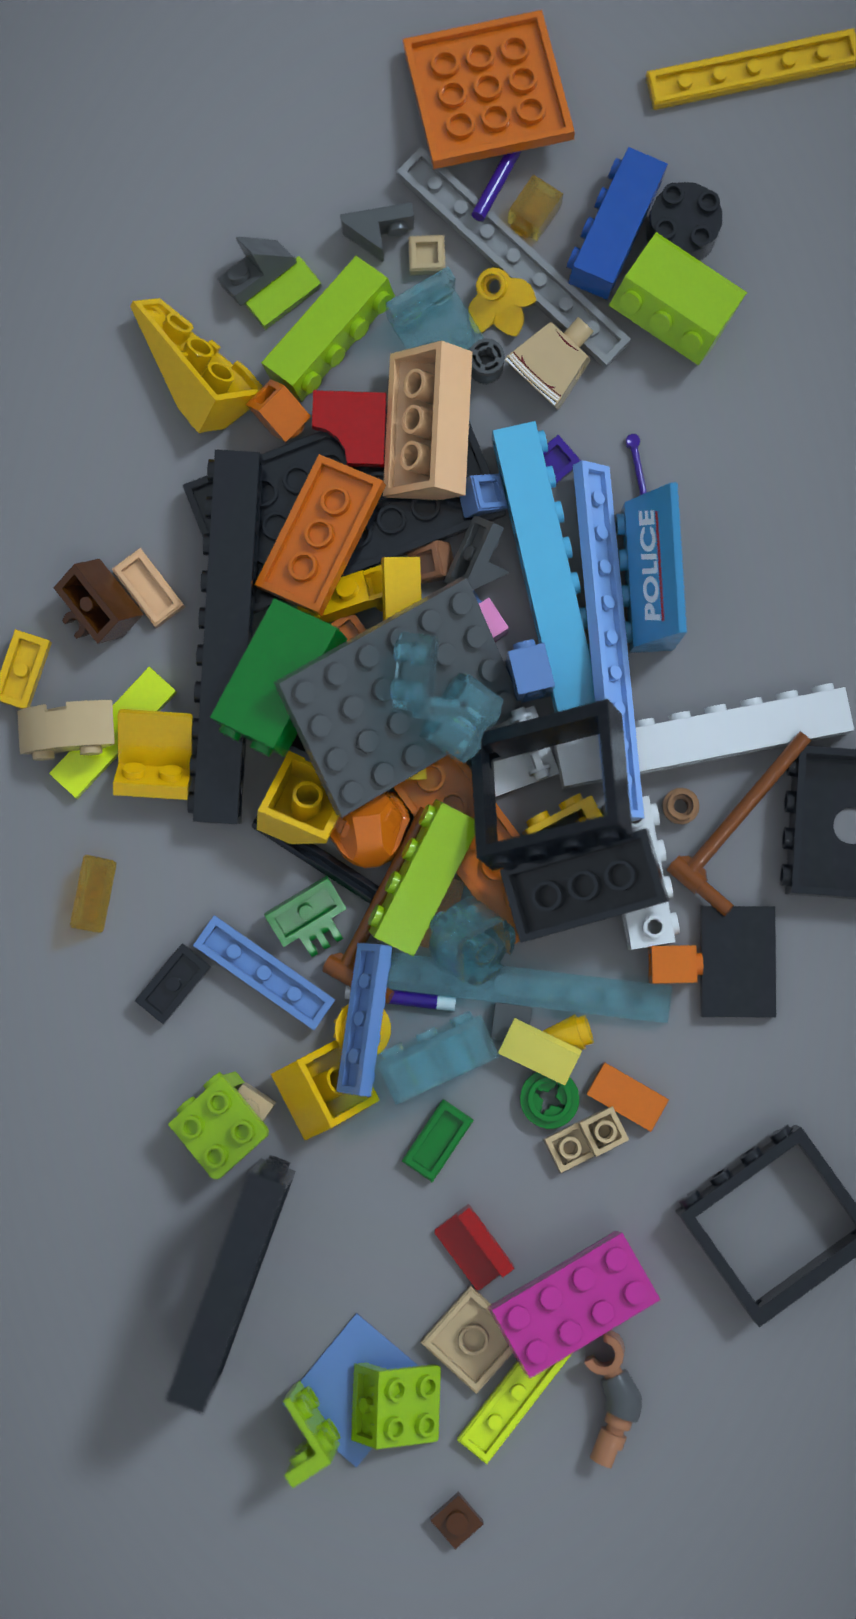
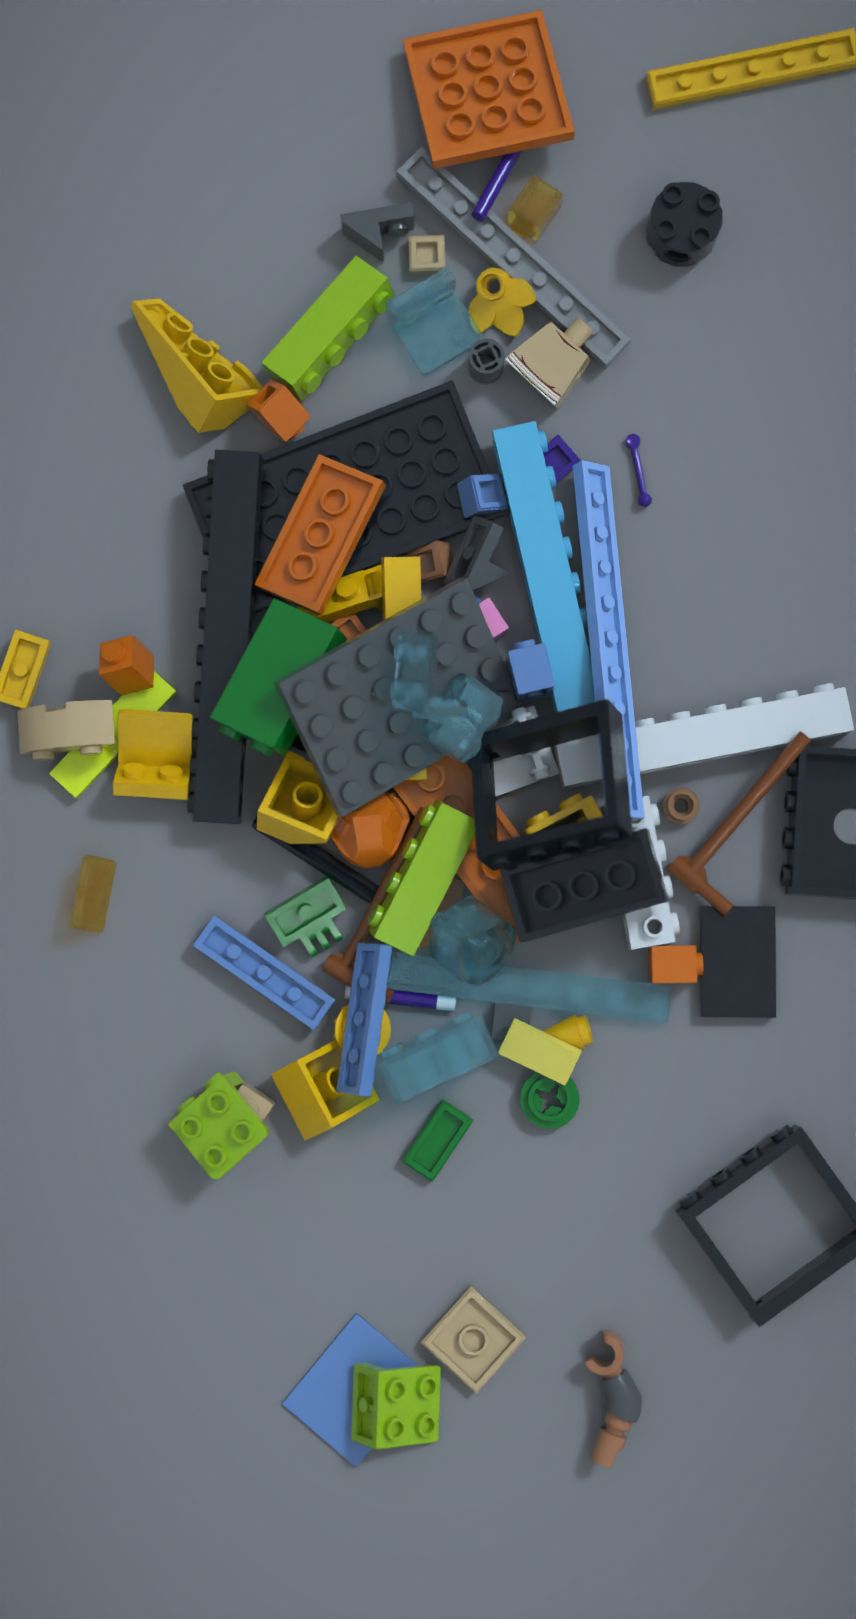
(97, 602): reddish brown brick -> none
(126, 665): none -> orange brick
(148, 588): light nougat tile -> none
(173, 983): black plate -> none
(231, 1284): black panel -> none
(263, 264): dark grey slope -> none
(283, 294): lime tile -> none
(321, 1435): lime bracket -> none
(354, 421): red tile -> none
(428, 422): light nougat slope -> none
(456, 1520): reddish brown plate -> none
(473, 1248): red panel -> none
(505, 1410): neon yellow tile -> none
(573, 1303): dark pink brick -> none
(586, 1139): tan slope -> none
(617, 222): blue brick -> none
(627, 1096): orange tile -> none
(652, 570): dark azure slope -> none
(677, 298): lime slope -> none

